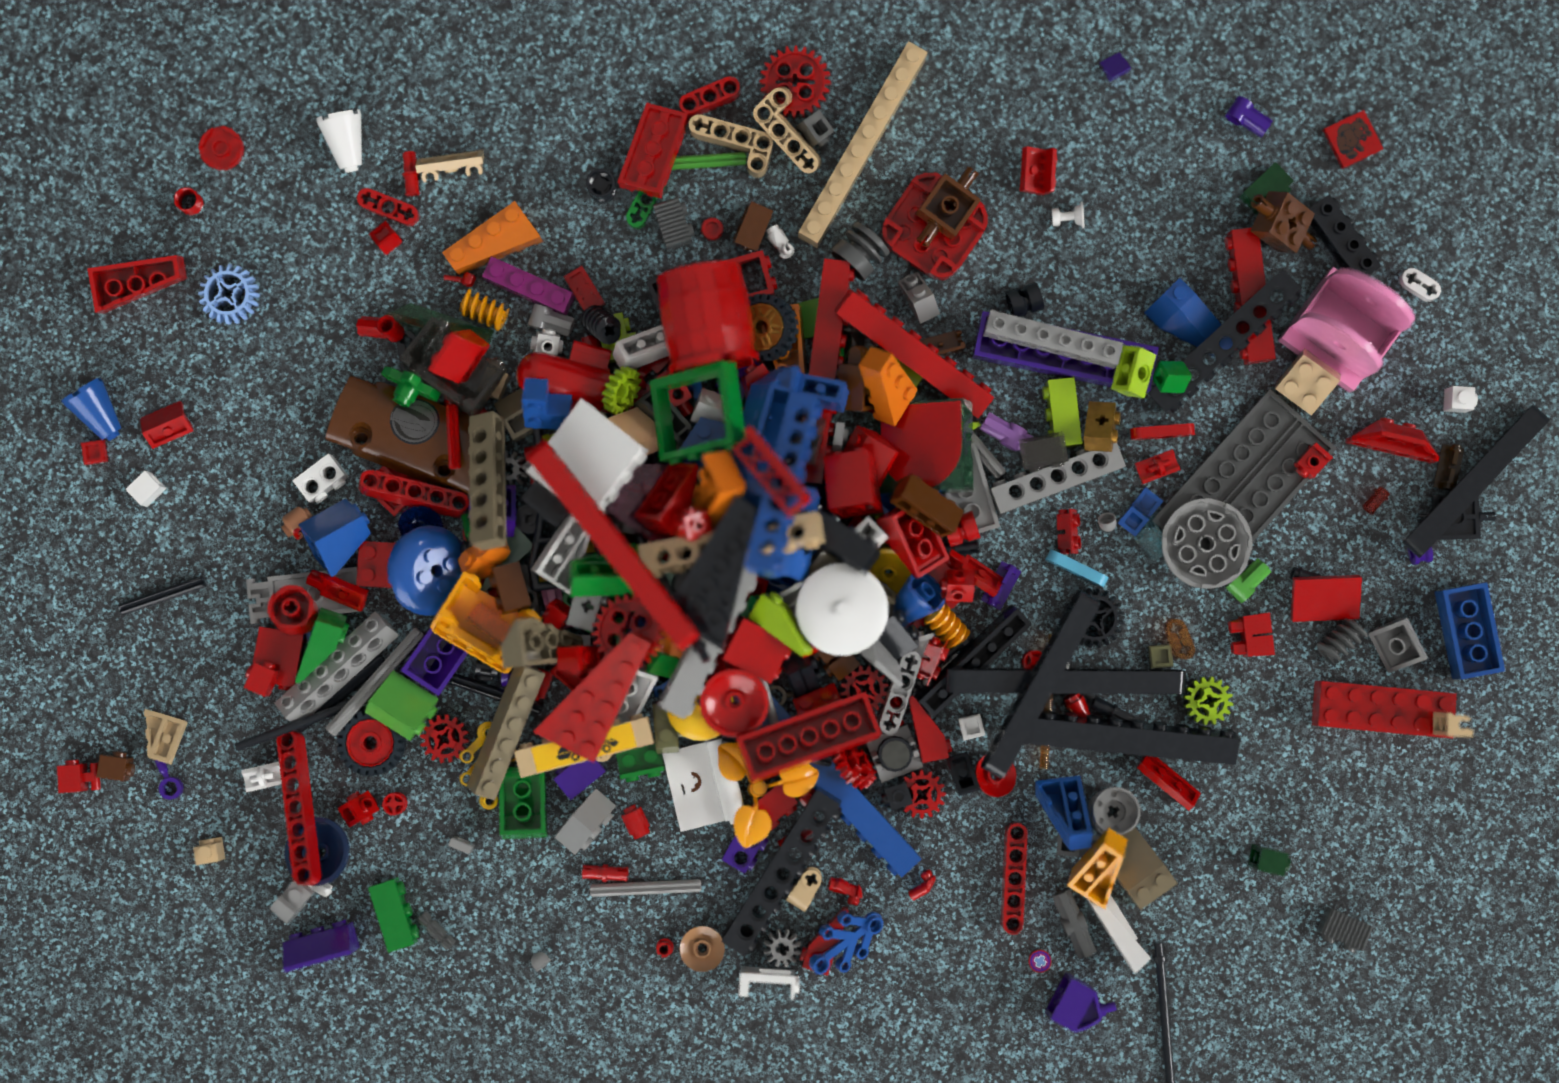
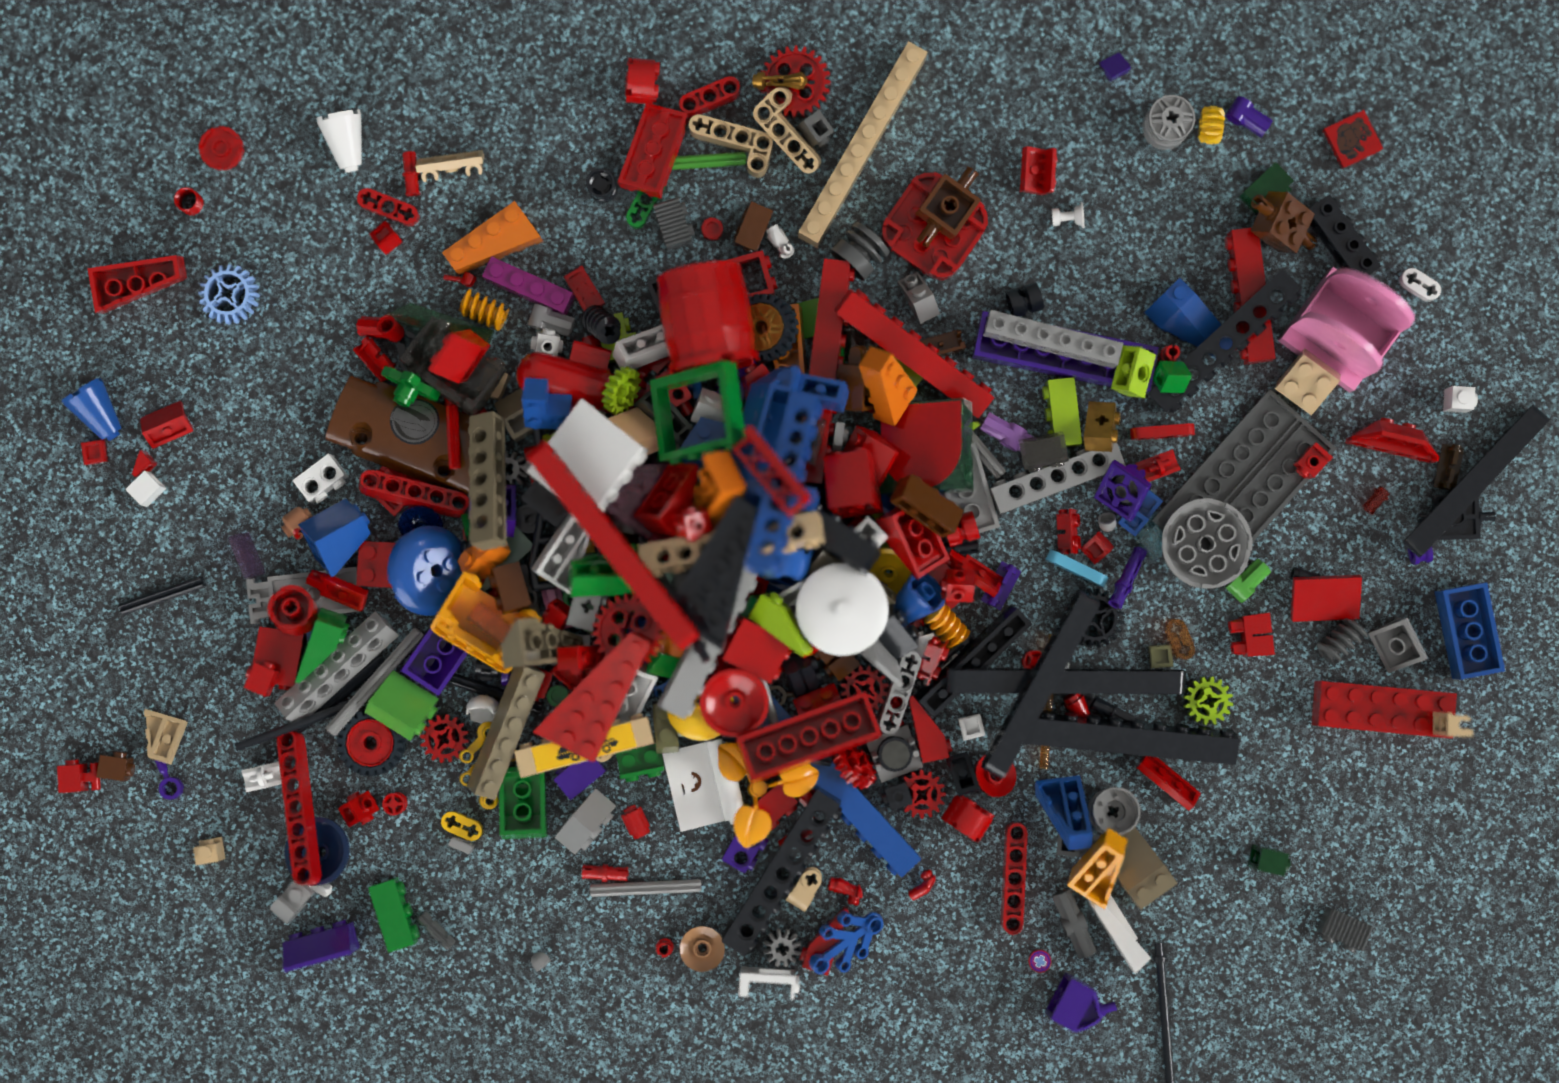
(143, 463): none -> red slope
(246, 555): none -> clear purple slope
(370, 355): none -> red hinge
(459, 830): none -> yellow beam
(482, 708): none -> white hair
(557, 694): none -> green tile
(640, 81): none -> red brick
(794, 81): none -> pearl gold piece
(967, 817): none -> red brick
(1097, 547): none -> red slope
(1124, 584): none -> dark purple pin
(1126, 488): none -> dark purple piece
(1164, 133): none -> light grey wheel
(1169, 353): none -> red pin
(1211, 125): none -> yellow gear

